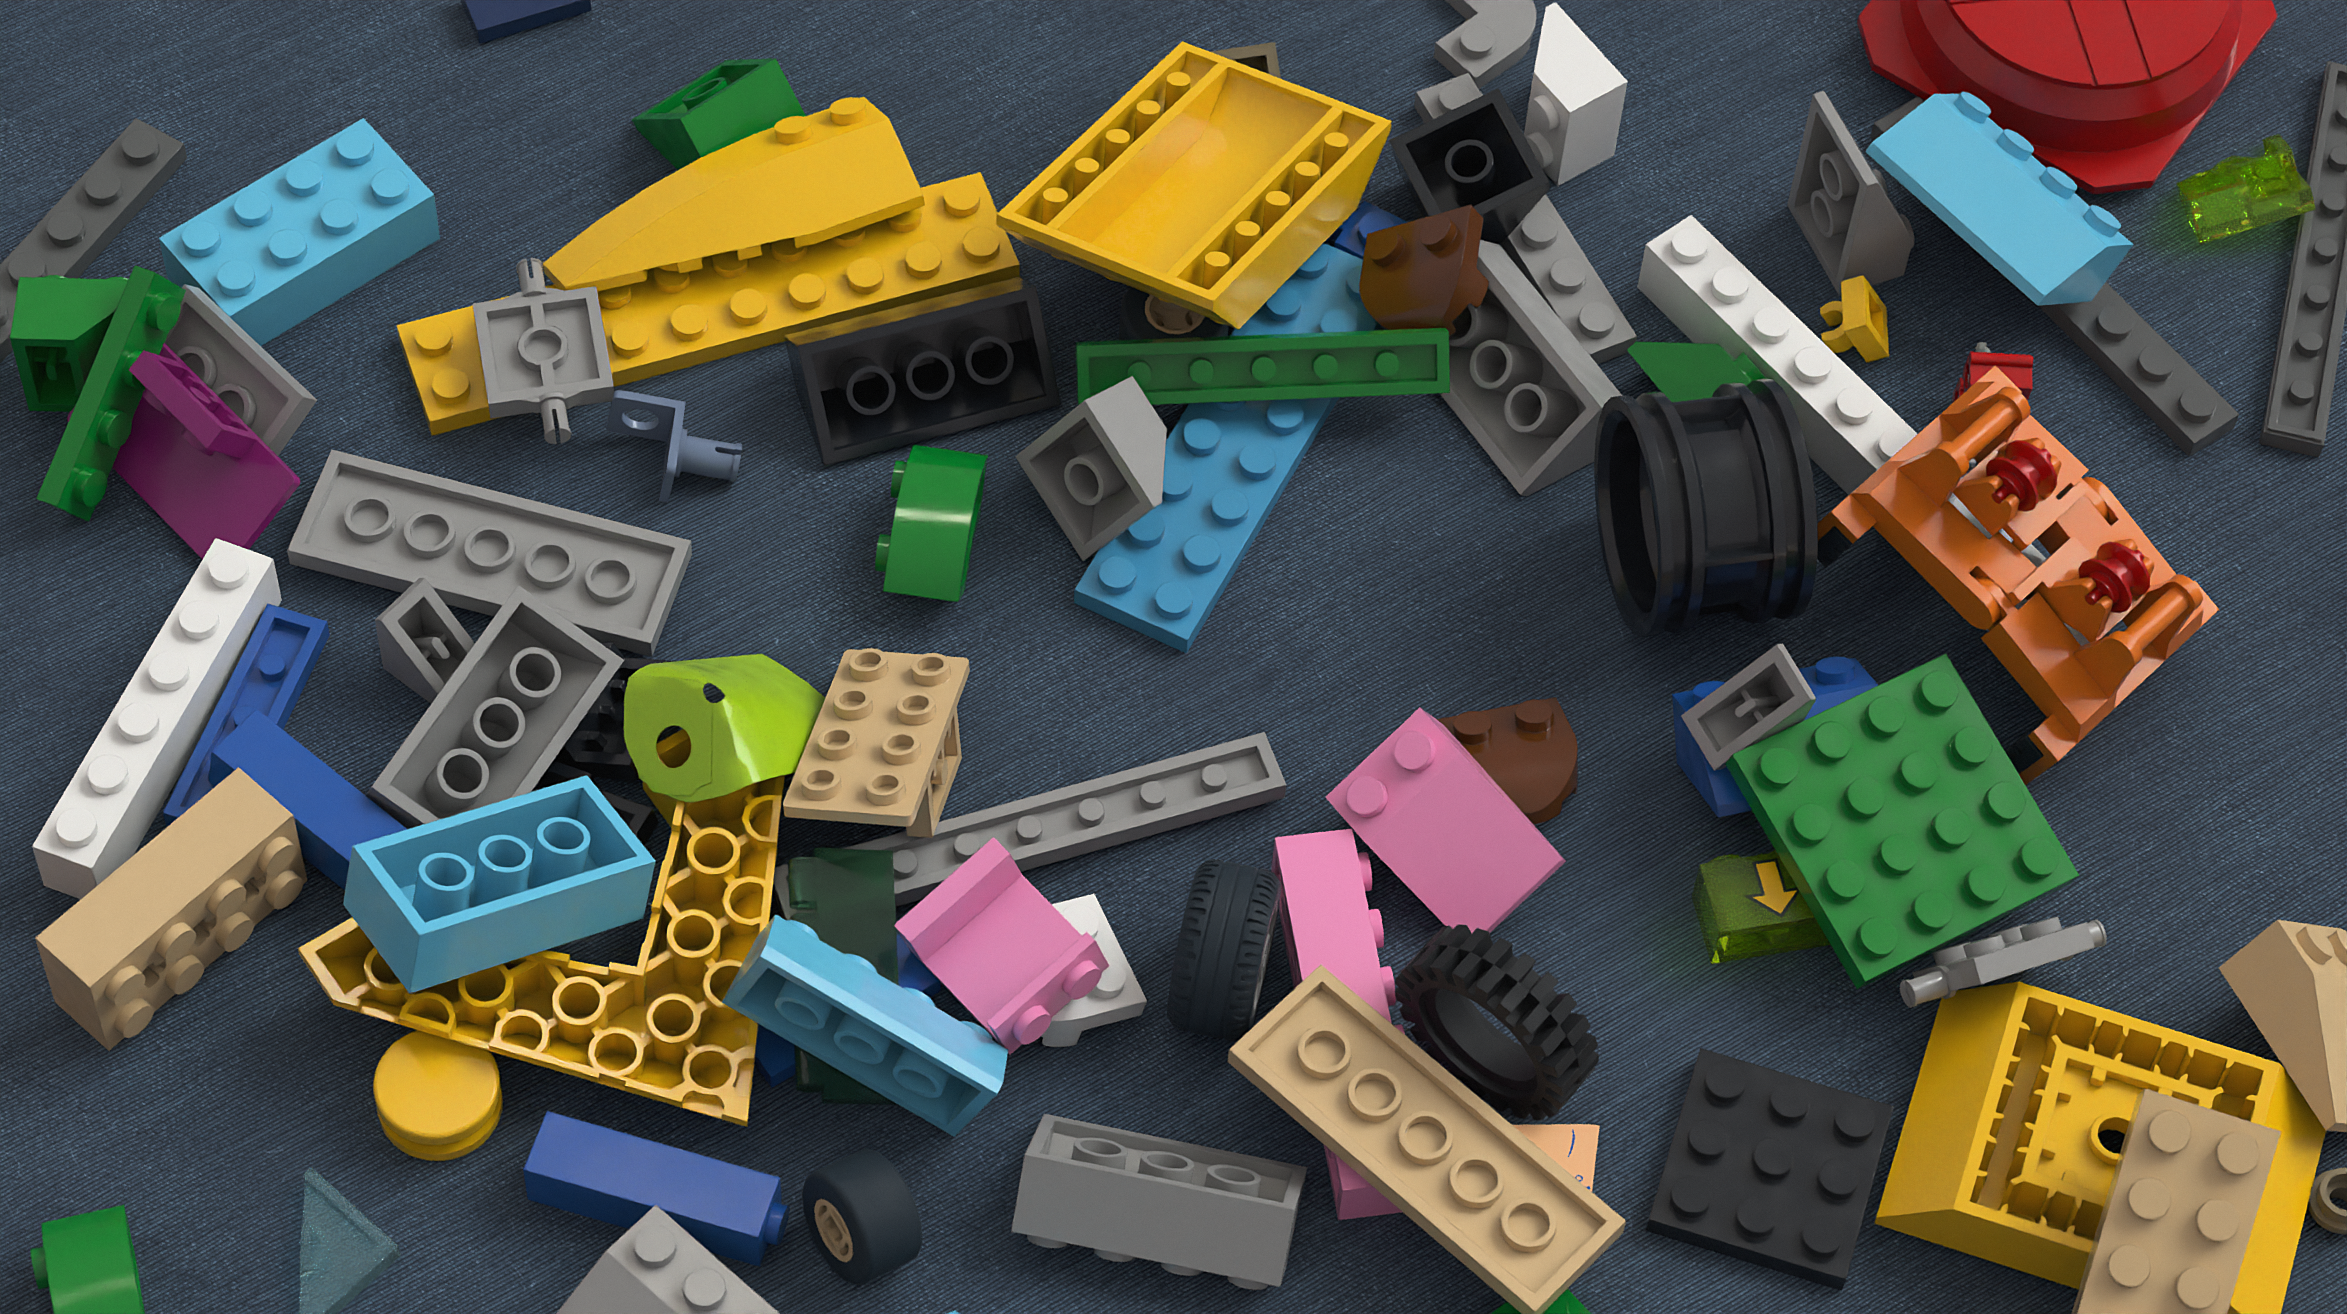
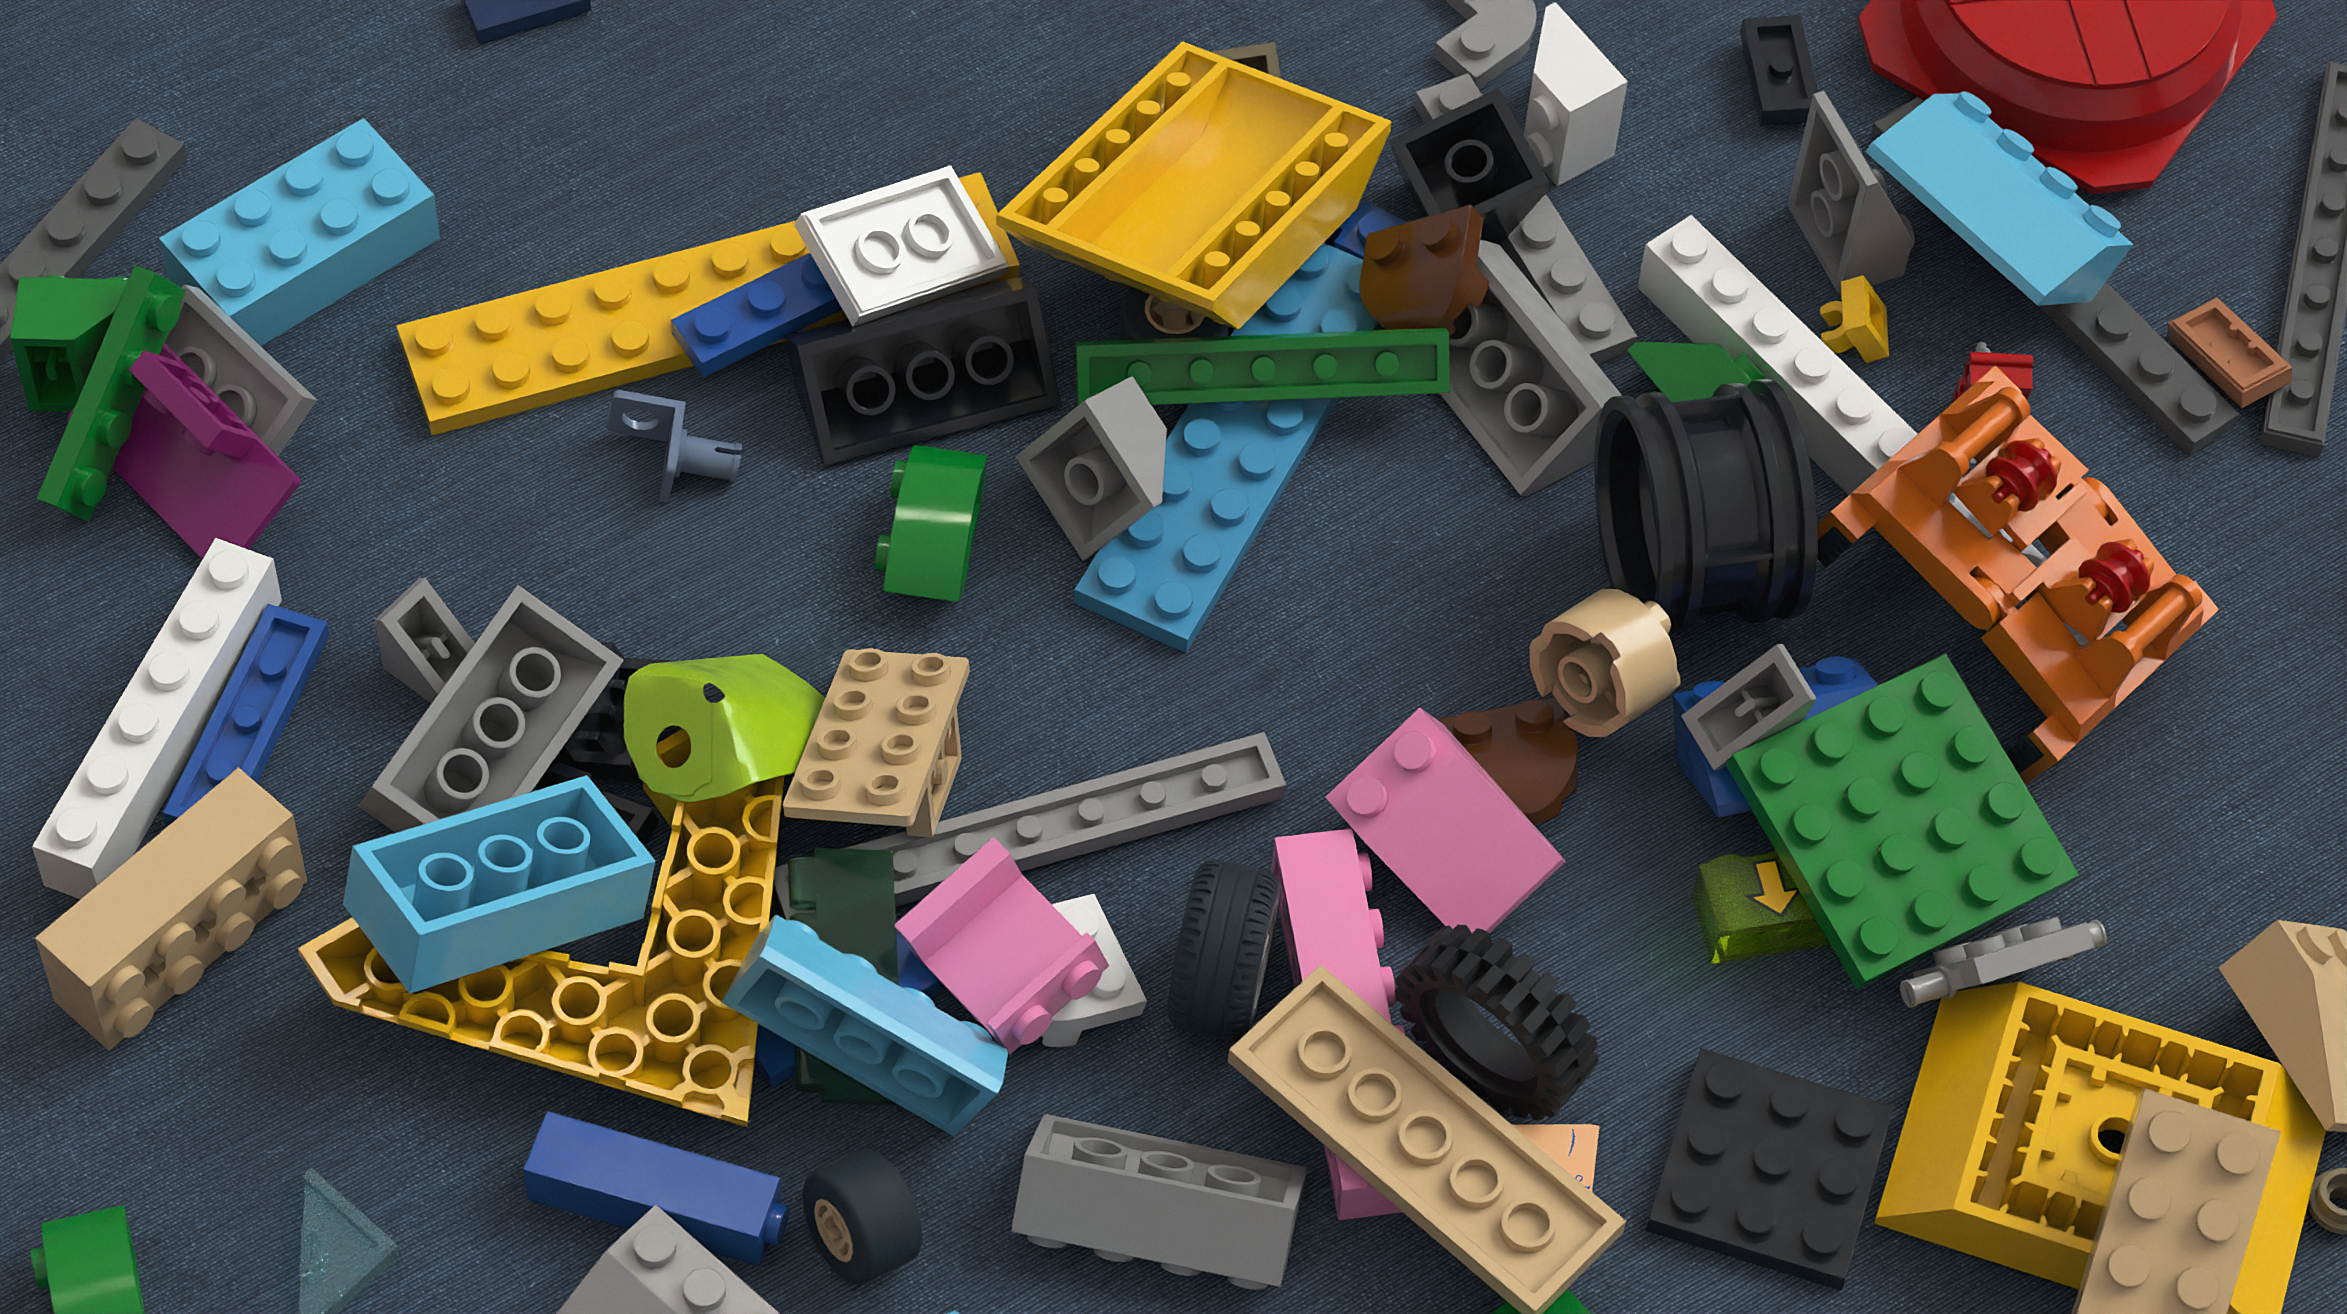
(325, 806): blue brick -> none
(437, 1096): yellow head -> none
(479, 544): light grey plate -> none
(543, 351): light grey plate -> none
(719, 110): green slope -> none
(755, 315): none -> blue plate
(790, 181): yellow wedge -> none
(901, 245): none -> white tile
(1606, 661): none -> tan brick
(1778, 68): none -> black plate
(2229, 352): none -> nougat plate
(2245, 193): clear neon green slope -> none

